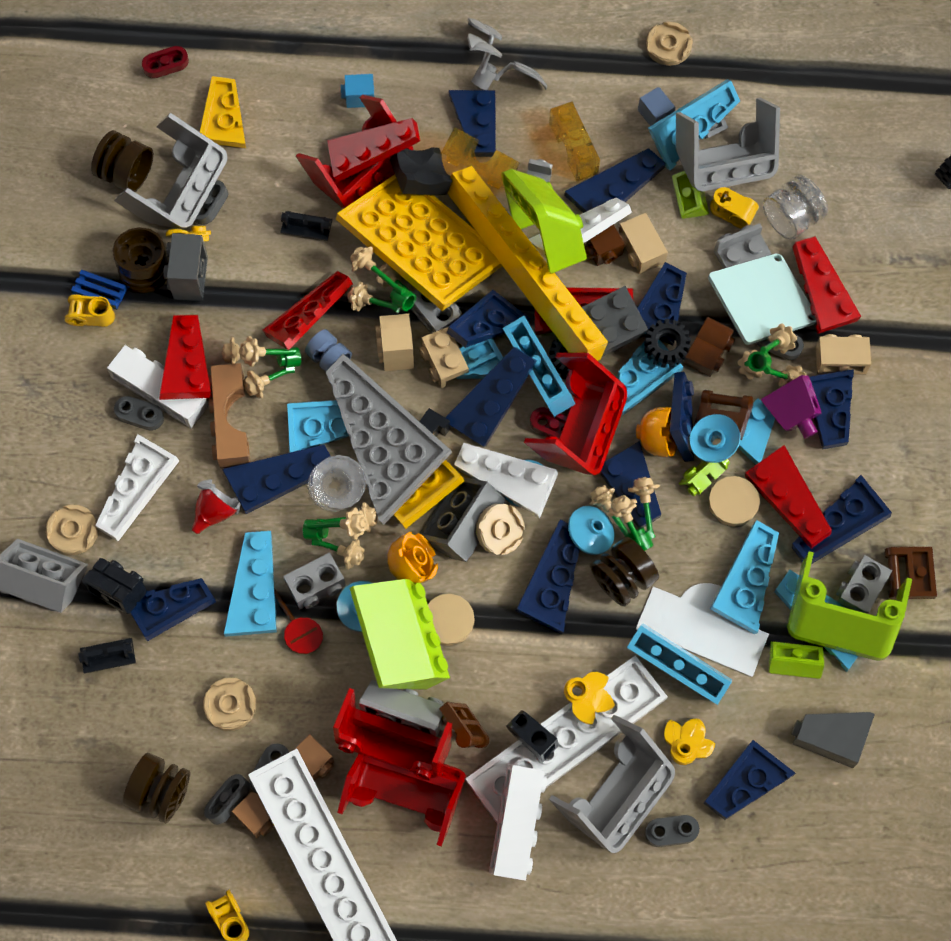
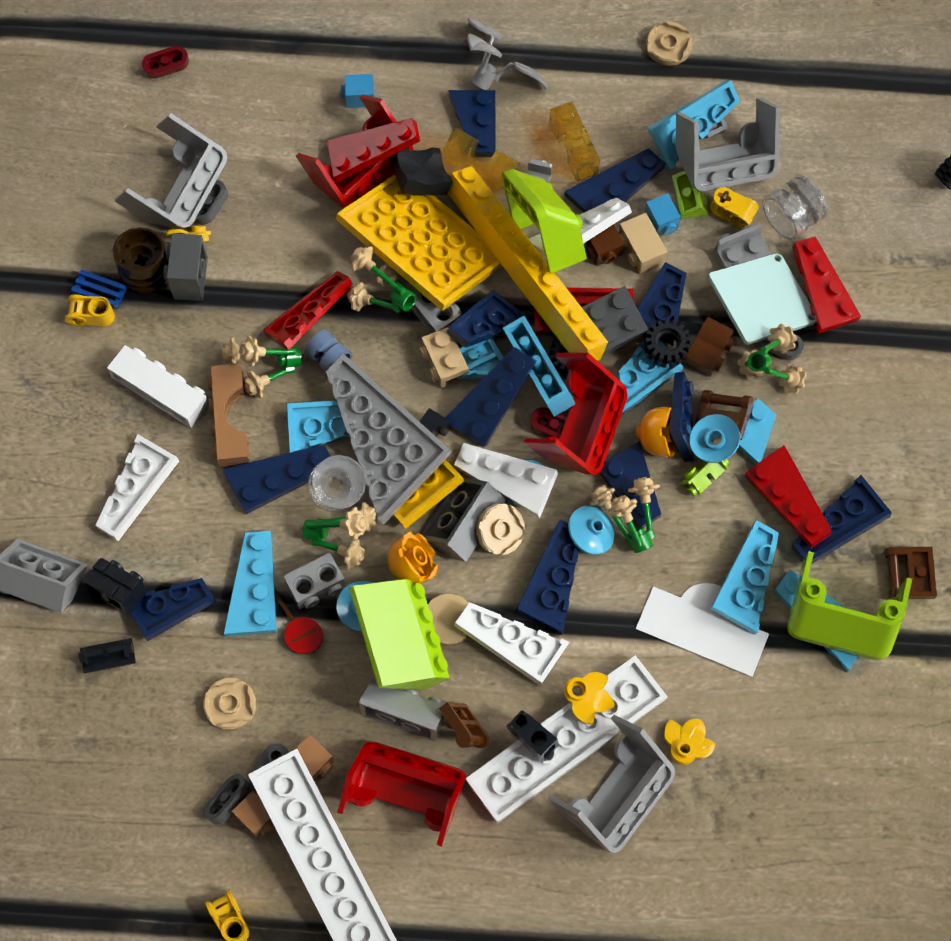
(72, 530): tan tile -> none
(122, 161): dark brown wheel -> none
(137, 413): dark grey plate -> none
(160, 789): dark brown wheel -> none
(185, 363): red wing -> none
(212, 506): red hat -> none
(222, 114): yellow wing -> none
(305, 225): black hinge -> none
(390, 741): red windscreen -> none
(395, 342): tan brick -> none
(517, 822): white brick -> none
(519, 646): none -> white wing
(624, 571): dark brown wheel -> none
(655, 106): sand blue panel -> none
(663, 214): none -> dark azure brick
(672, 829): dark grey plate -> none
(679, 663): medium azure brick -> none
(734, 501): tan tile -> none
(747, 780): dark blue wing -> none
(795, 406): magenta torso -> none
(796, 660): lime slope -> none
(834, 399): dark blue wing -> none
(834, 735): dark grey slope -> none
(843, 354): tan brick -> none
(865, 588): light grey brick -> none

